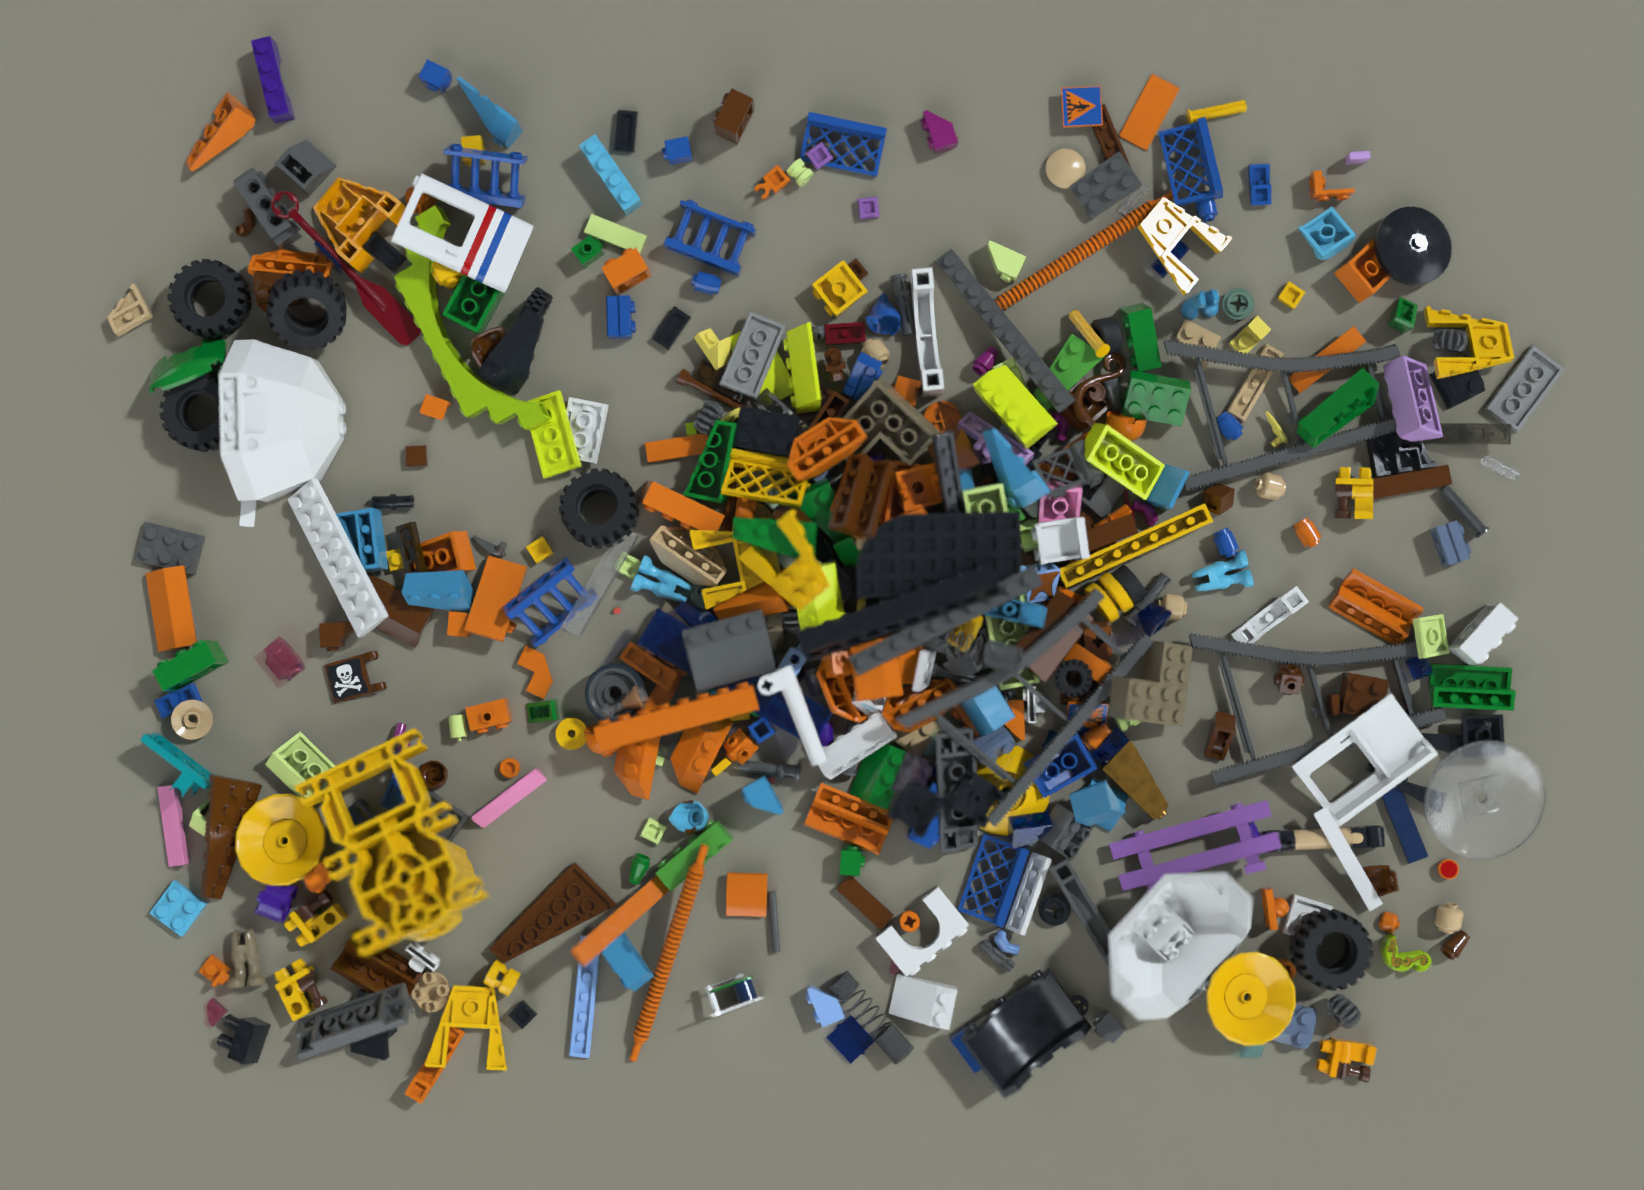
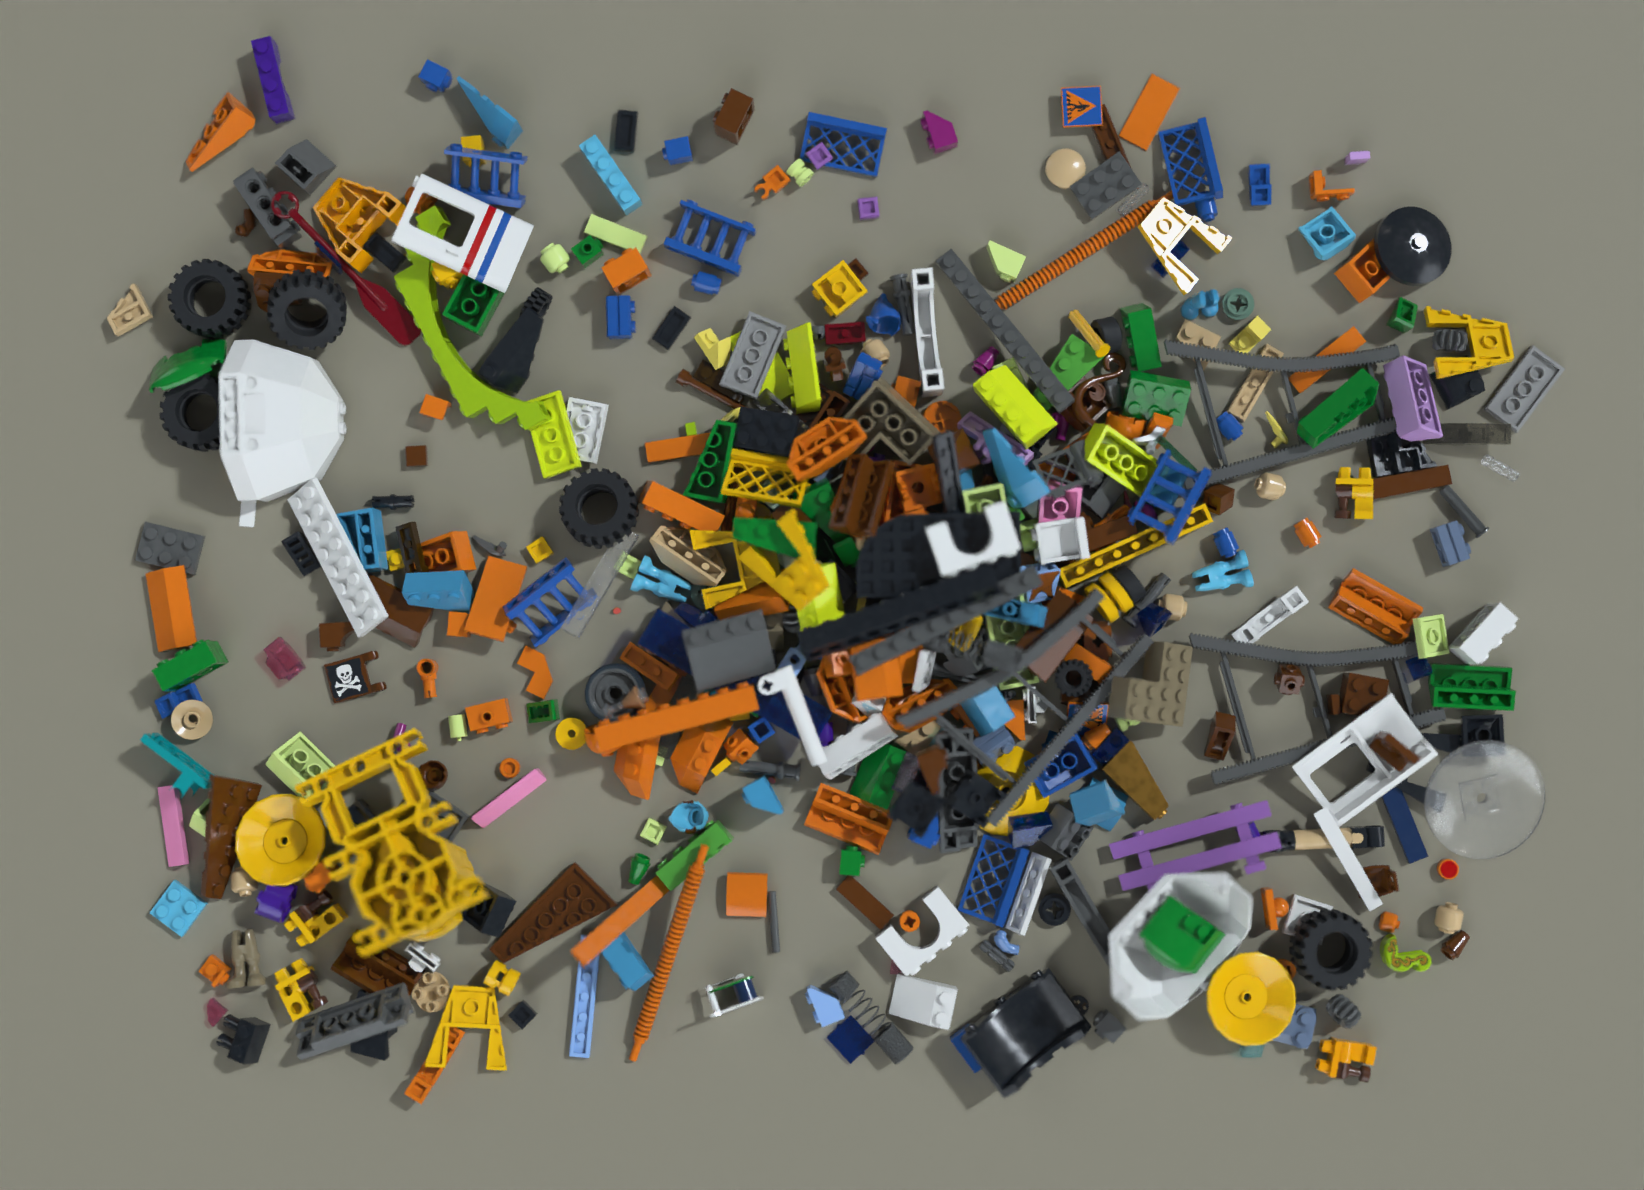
(242, 882): none -> tan head
(307, 549): none -> black slope
(393, 795): blue plate -> none
(428, 678): none -> orange pin
(485, 343): reddish brown piece -> none
(491, 913): none -> black slope
(555, 258): none -> yellowish green head
(707, 417): dark grey gear -> none
(932, 762): none -> reddish brown arch
(1001, 542): none -> white arch
(1157, 426): none -> piece
(1174, 452): none -> clear green bar
(1180, 937): none -> green slope
(1190, 497): none -> blue fence
(1216, 111): yellow axle -> none
(1291, 295): yellow tile -> none
(1393, 751): none -> reddish brown bracket

